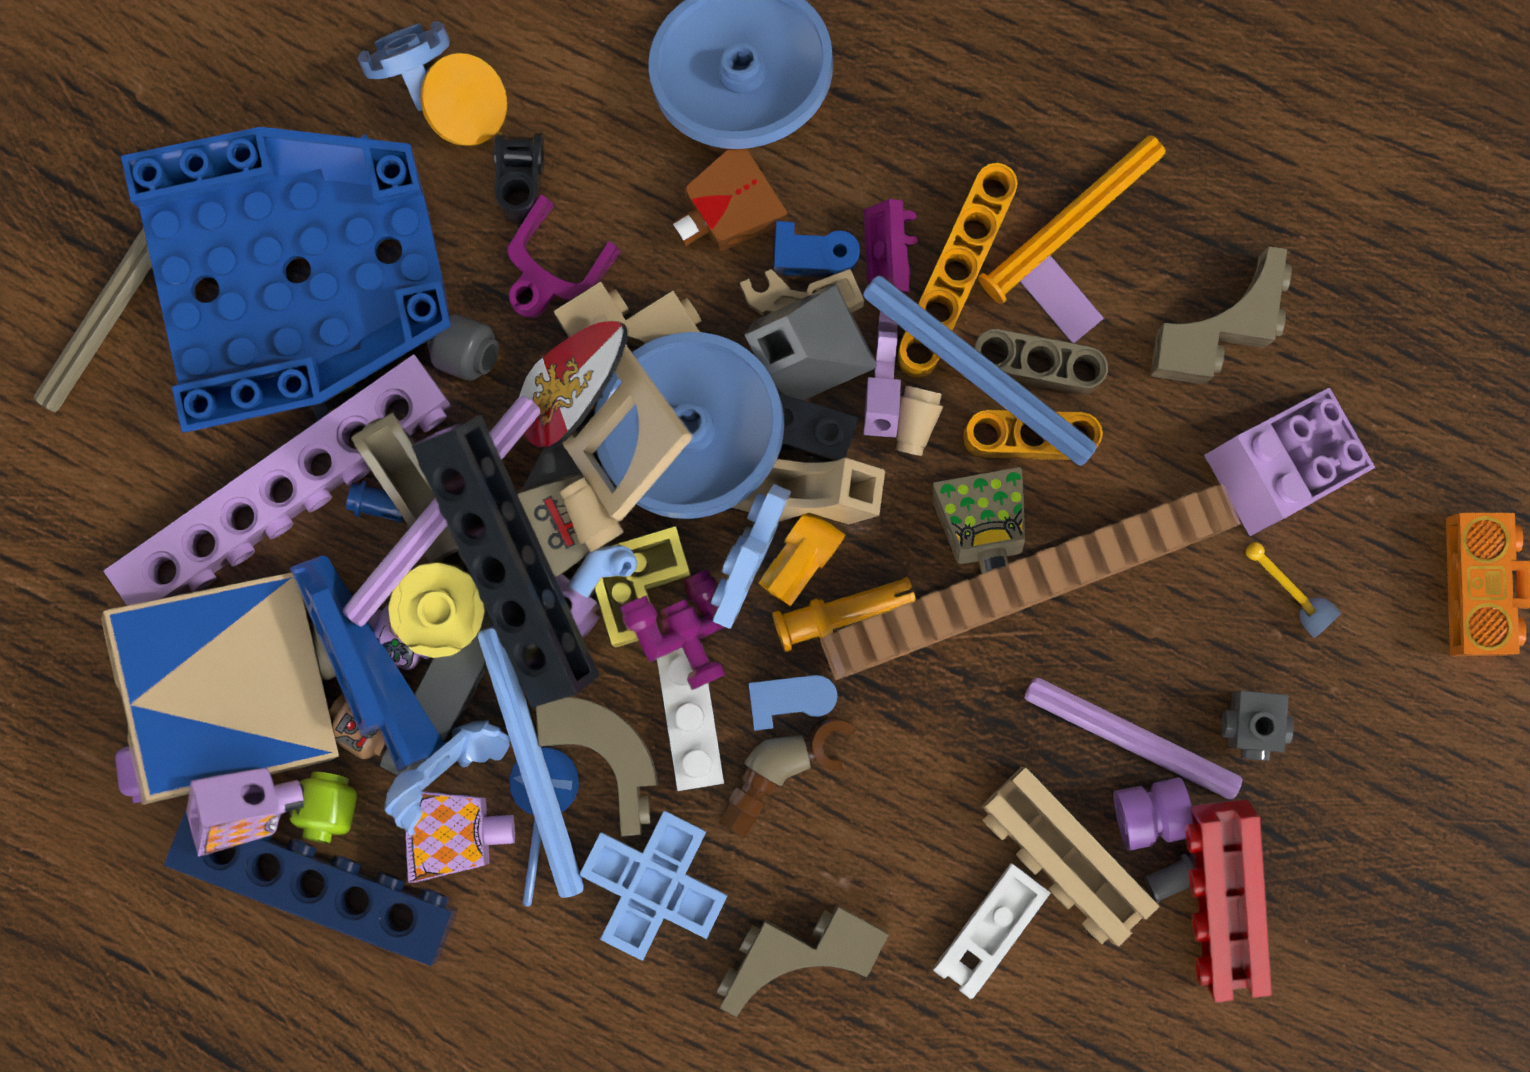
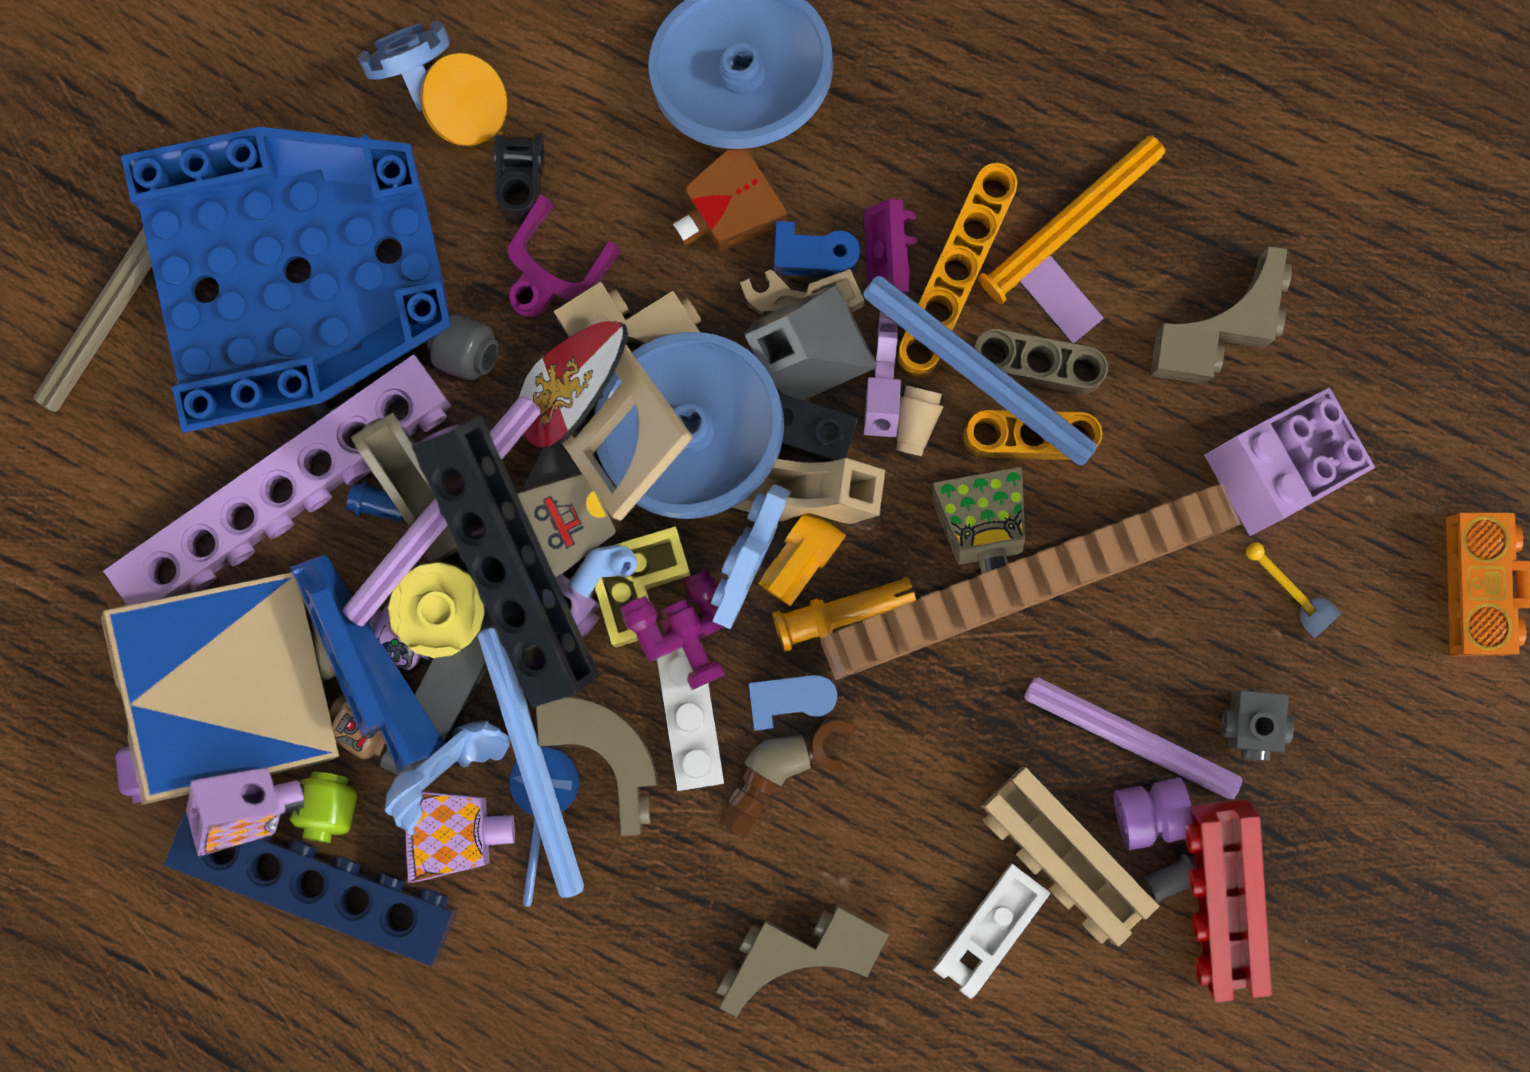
(589, 516): tan cone -> none
(653, 885): light blue plate -> none

